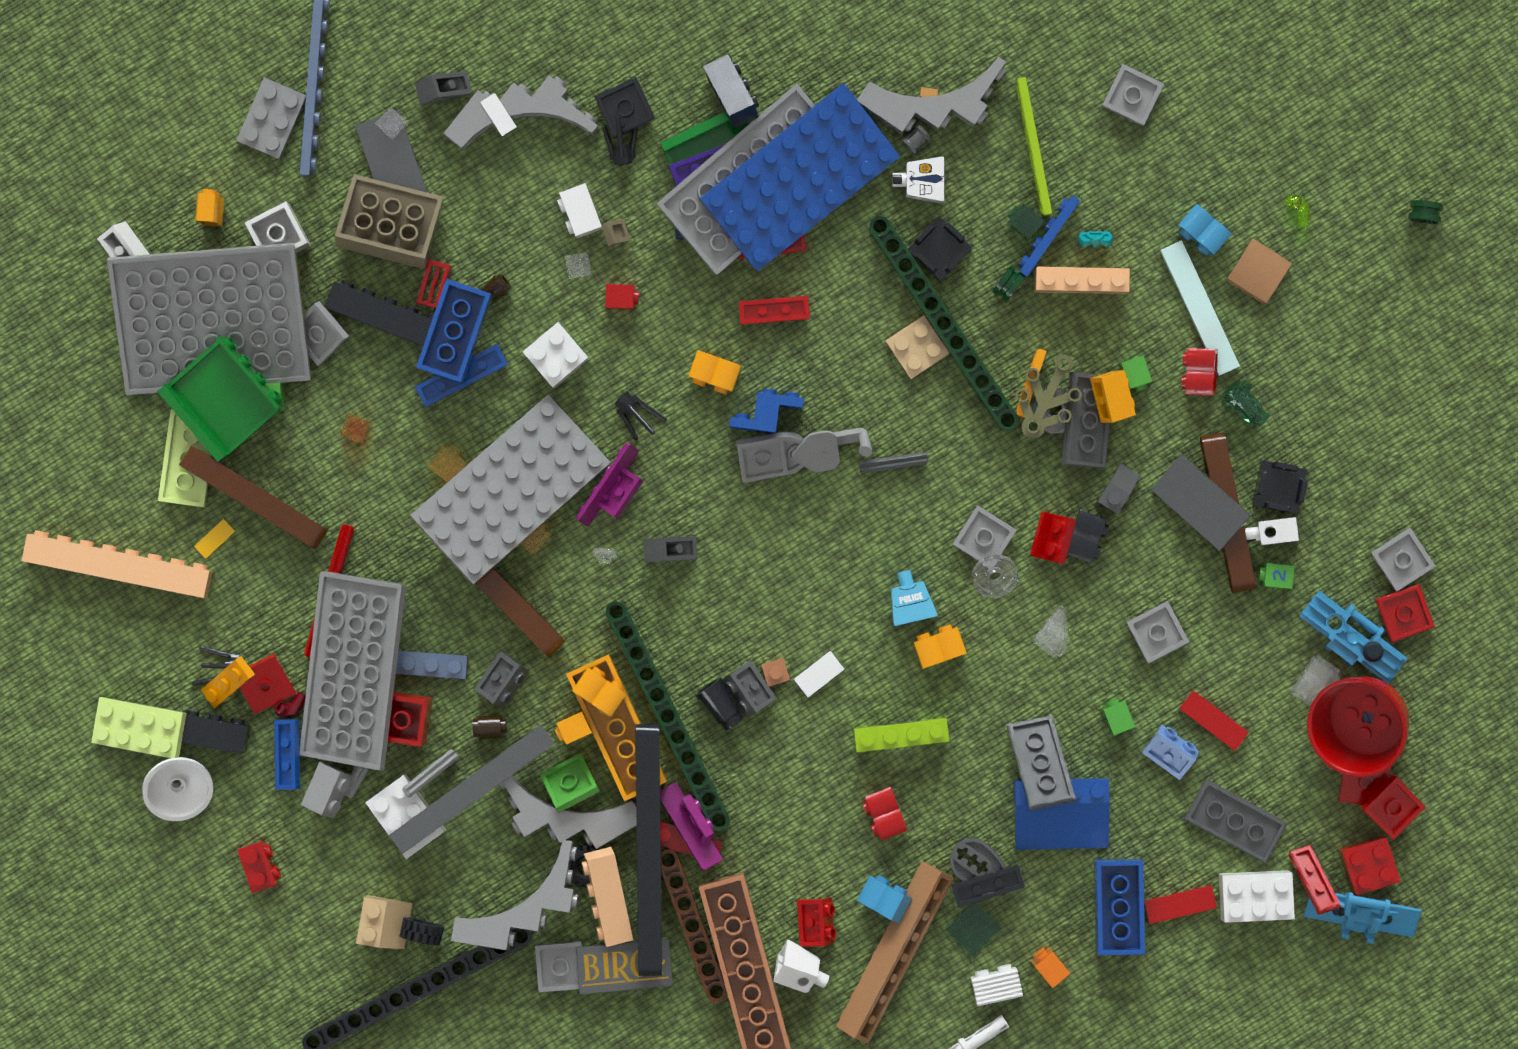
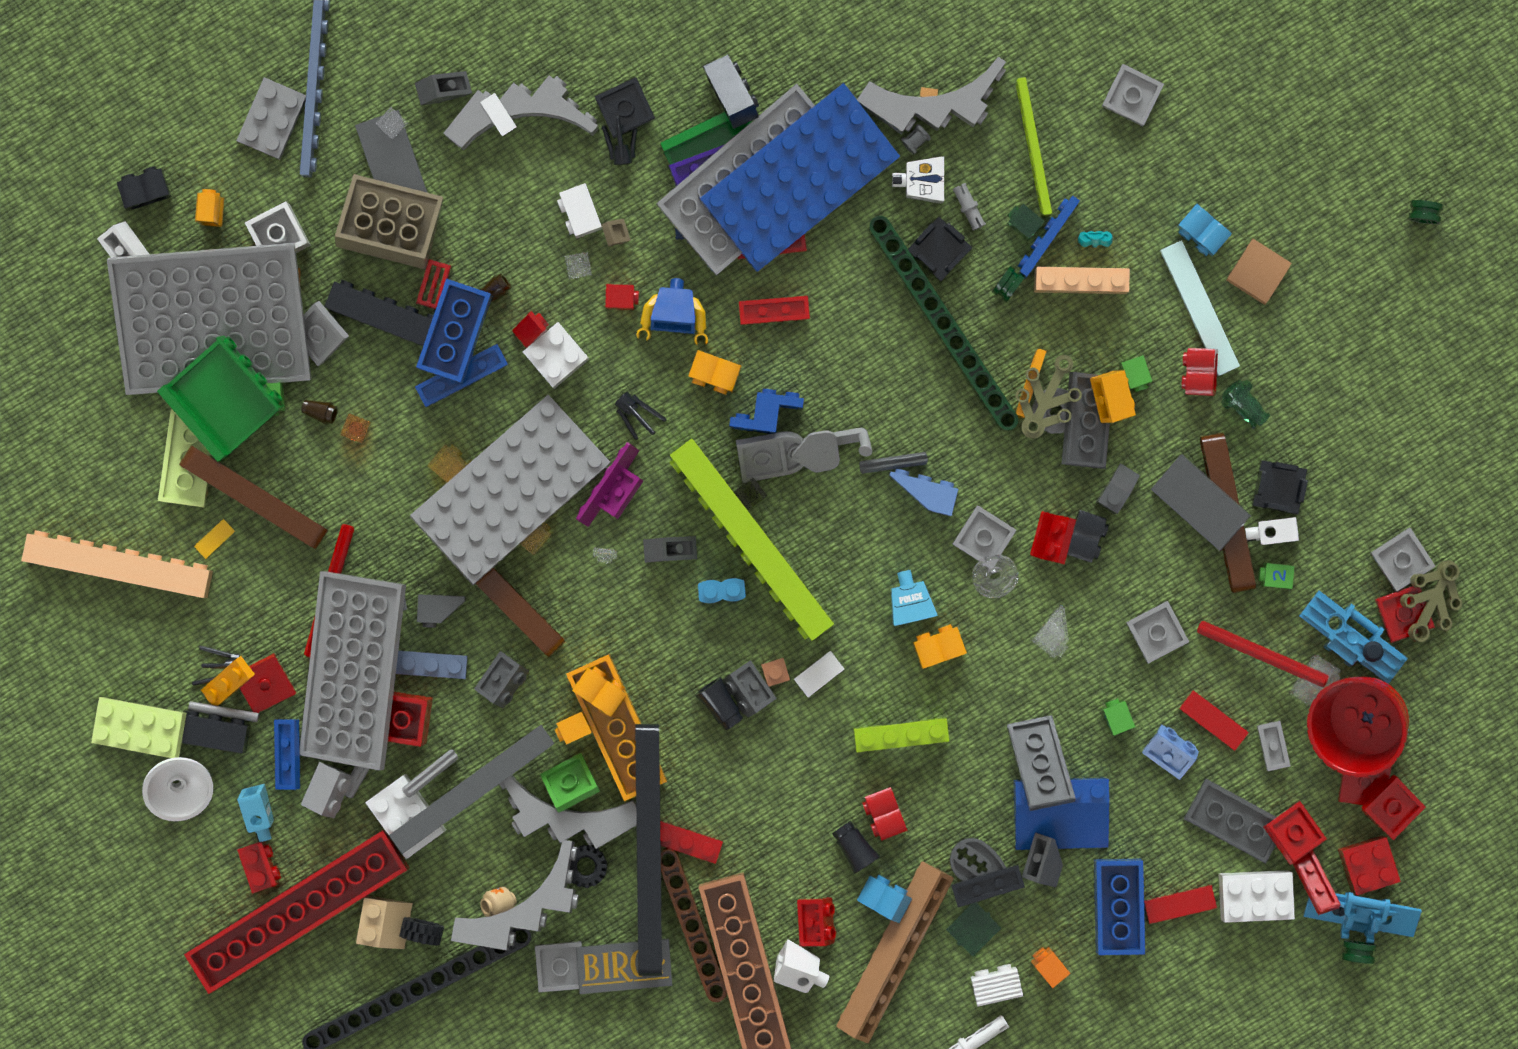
(144, 188): none -> black brick
(223, 711): none -> light grey bar
(253, 803): none -> medium azure torso
(290, 708): dark red arm -> none
(296, 911): none -> red brick
(321, 411): none -> dark brown cone
(437, 608): none -> dark grey slope
(489, 727): dark brown brick -> none
(497, 901): none -> tan head
(530, 328): none -> red slope
(608, 897): light nougat brick -> none
(667, 727): dark green beam -> none
(674, 311): none -> torso
(691, 825): magenta bracket -> none
(714, 591): none -> dark azure brick
(750, 493): none -> clear smoke plate
(751, 539): none -> lime brick
(855, 847): none -> black plant
(917, 347): tan plate -> none
(932, 496): none -> medium blue slope
(969, 207): none -> light grey pin
(1043, 861): none -> dark grey slope
(1262, 654): none -> red axle
(1273, 745): none -> light grey plate
(1295, 833): none -> red tile
(1301, 207): clear neon green arm -> none
(1359, 952): none -> dark green wheel
(1435, 599): none -> olive plant

